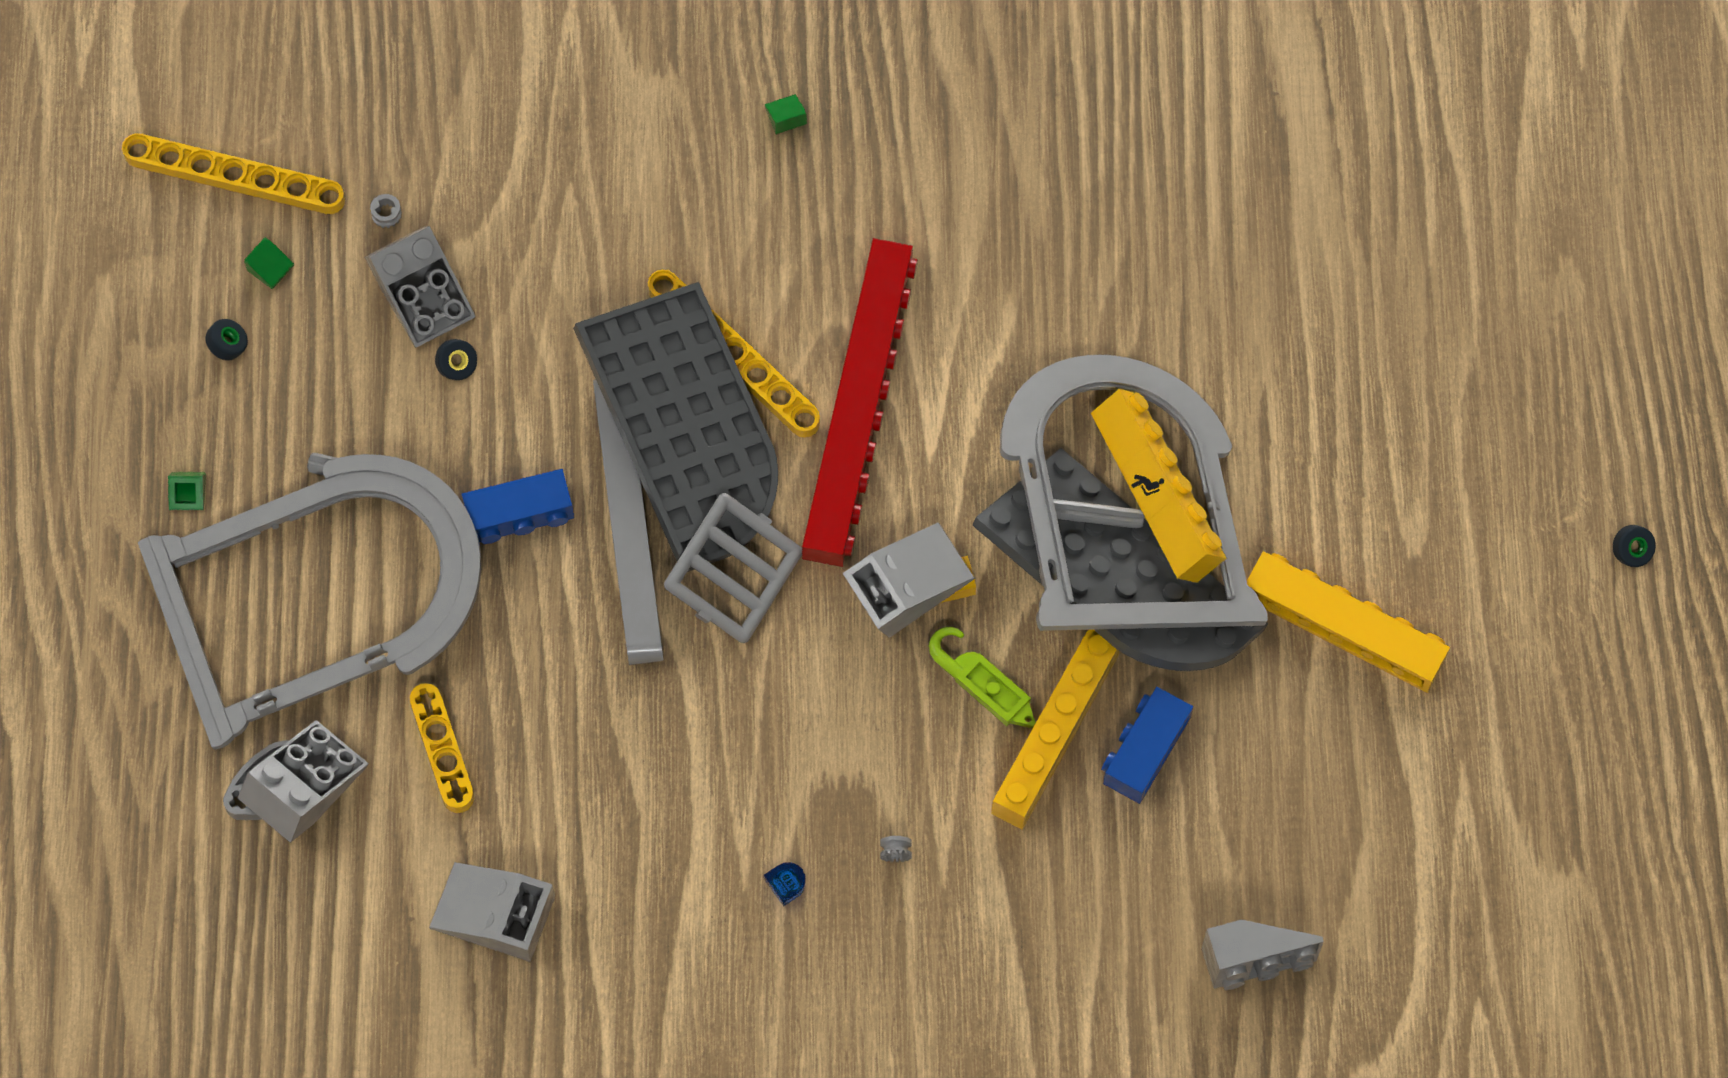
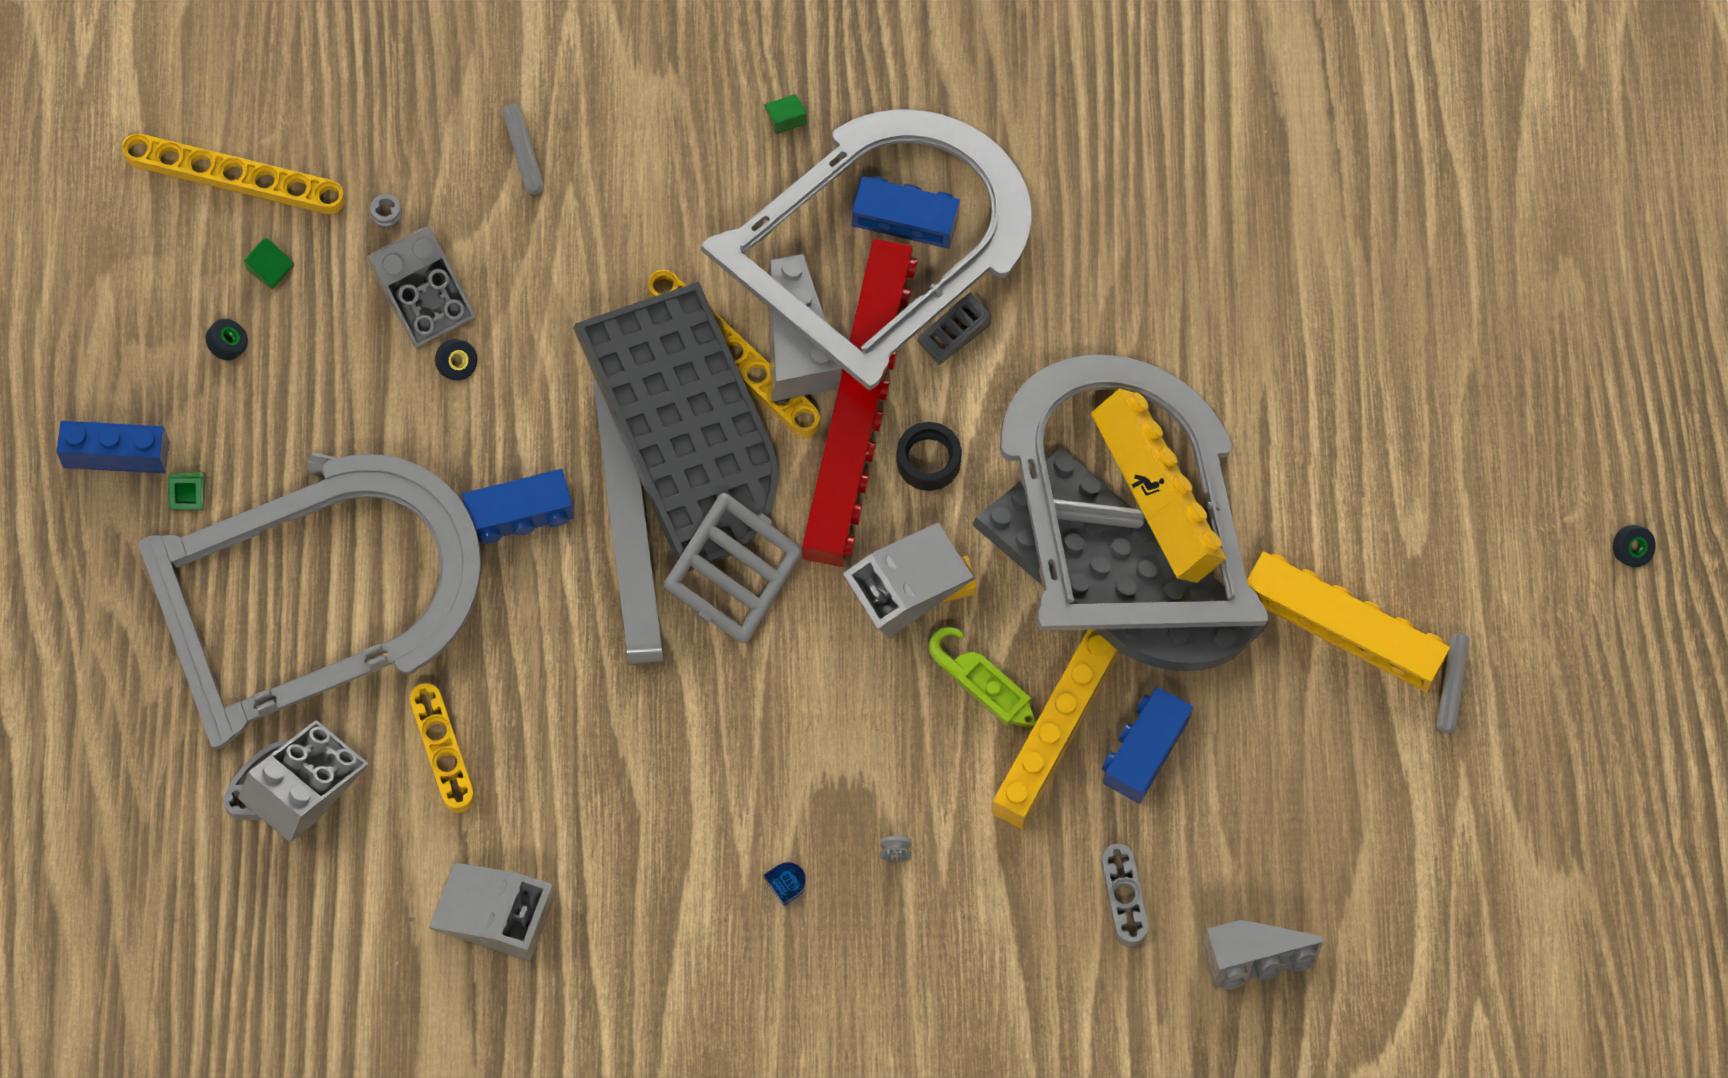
(113, 447): none -> blue brick
(523, 149): none -> light grey axle
(795, 362): none -> light grey wedge
(905, 212): none -> blue brick
(922, 432): none -> black tyre
(958, 311): none -> dark grey slope
(995, 253): none -> door
(1119, 921): none -> light grey beam
(1452, 683): none -> light grey axle

